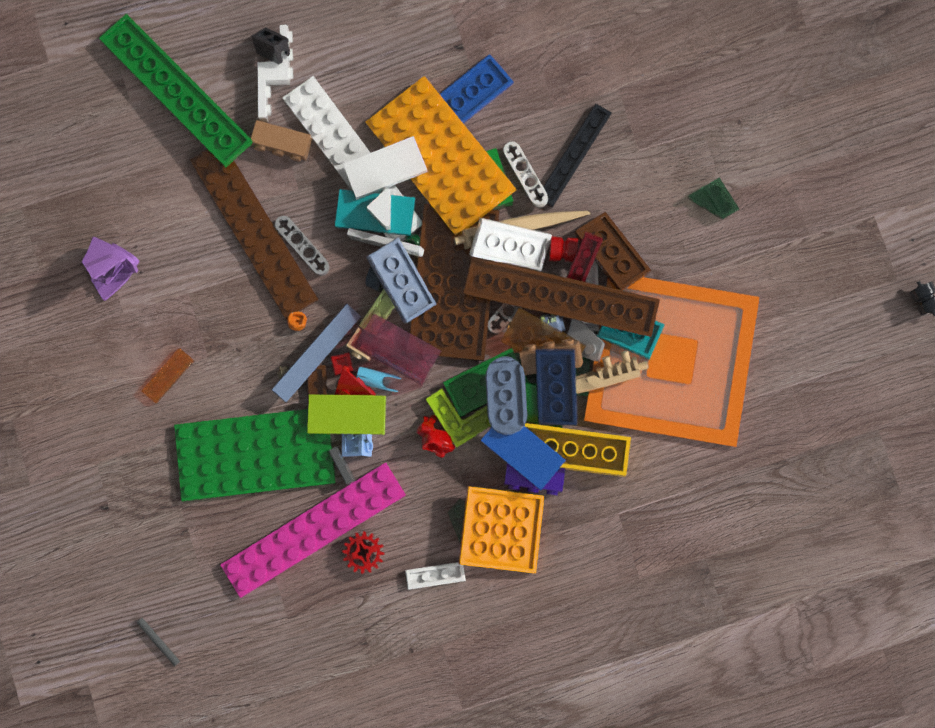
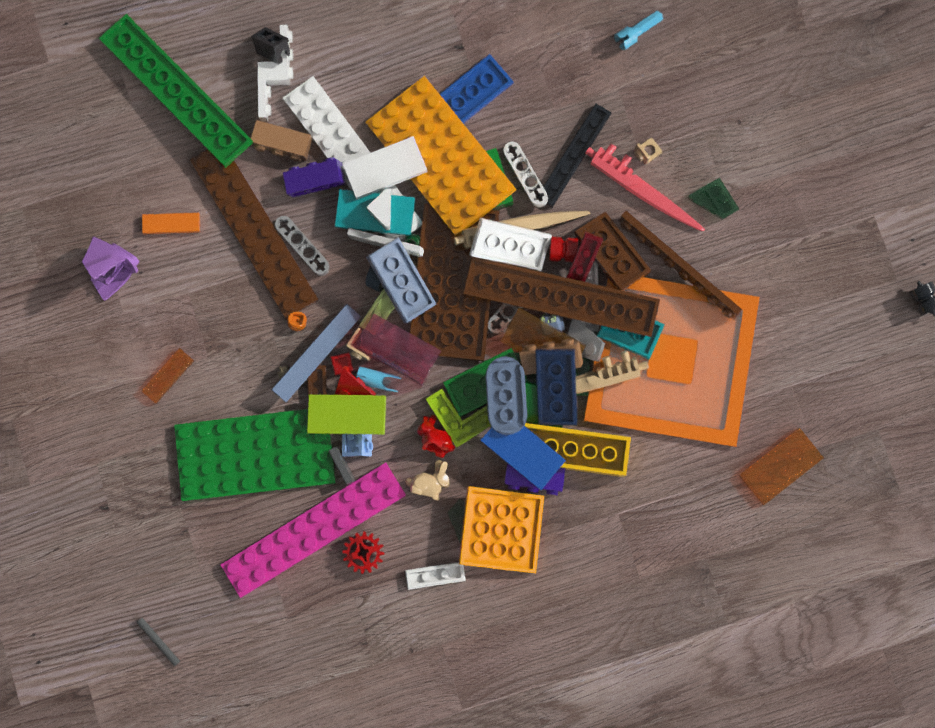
(171, 223): none -> orange tile
(314, 177): none -> dark purple brick
(429, 484): none -> tan animal
(623, 176): none -> coral piece
(631, 35): none -> medium azure piece
(642, 155): none -> tan bracket
(684, 269): none -> reddish brown plate
(781, 466): none -> clear orange tile

